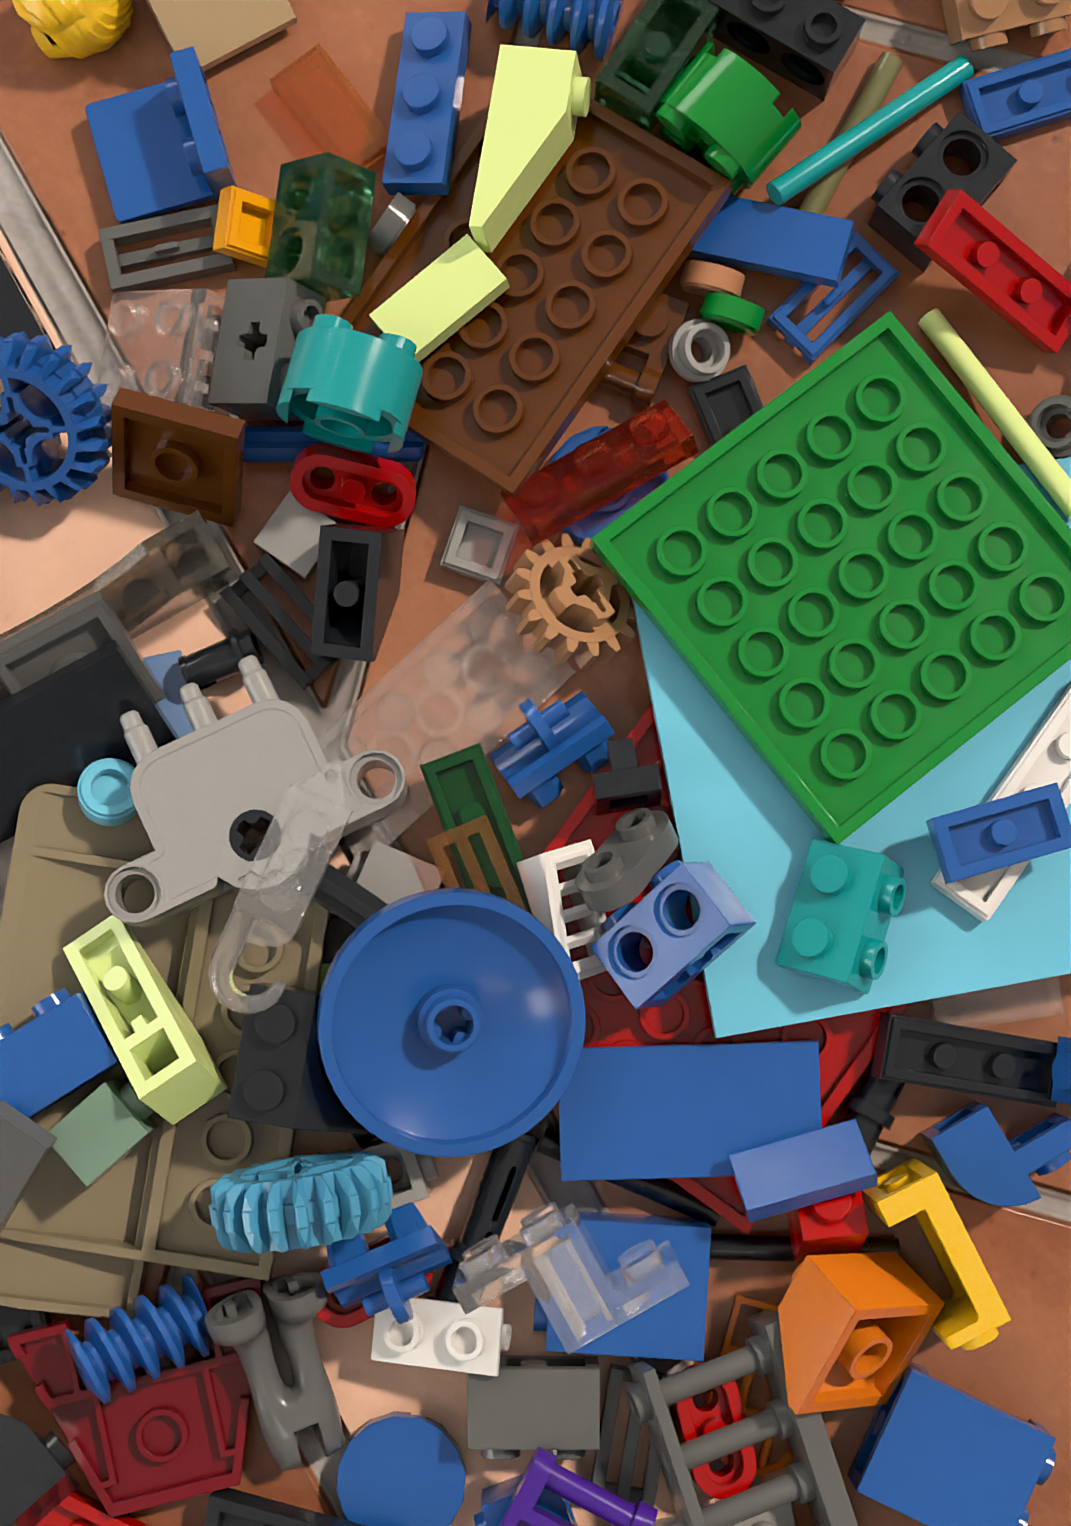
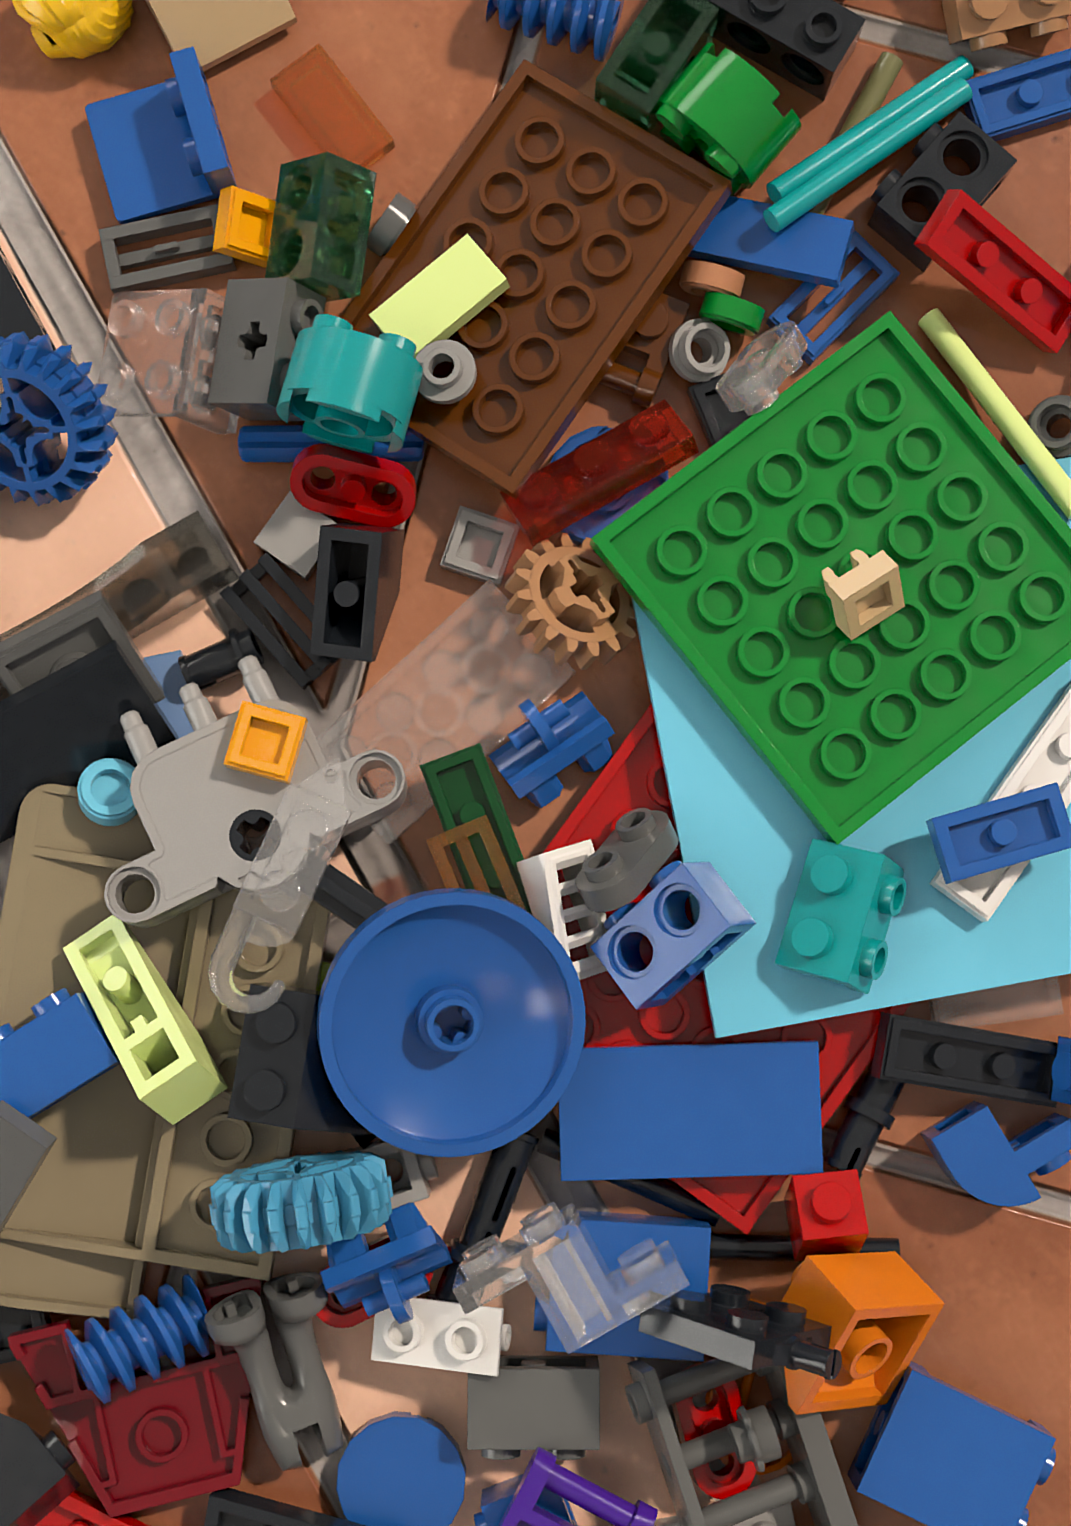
(103, 1130): sand green brick -> none
(177, 456): reddish brown plate -> none
(265, 742): none -> light orange tile
(393, 873): light grey brick -> none
(427, 103): blue plate -> none
(458, 383): none -> light grey plate
(526, 133): yellowish green slope -> none
(623, 1487): dark grey tile -> none
(625, 783): black tile -> none
(743, 1331): none -> black plate
(754, 1437): none -> dark grey plate
(761, 369): none -> clear plate
(803, 1170): tile -> none
(864, 593): none -> tan tile
(867, 155): none -> teal bar
(975, 1306): yellow panel -> none

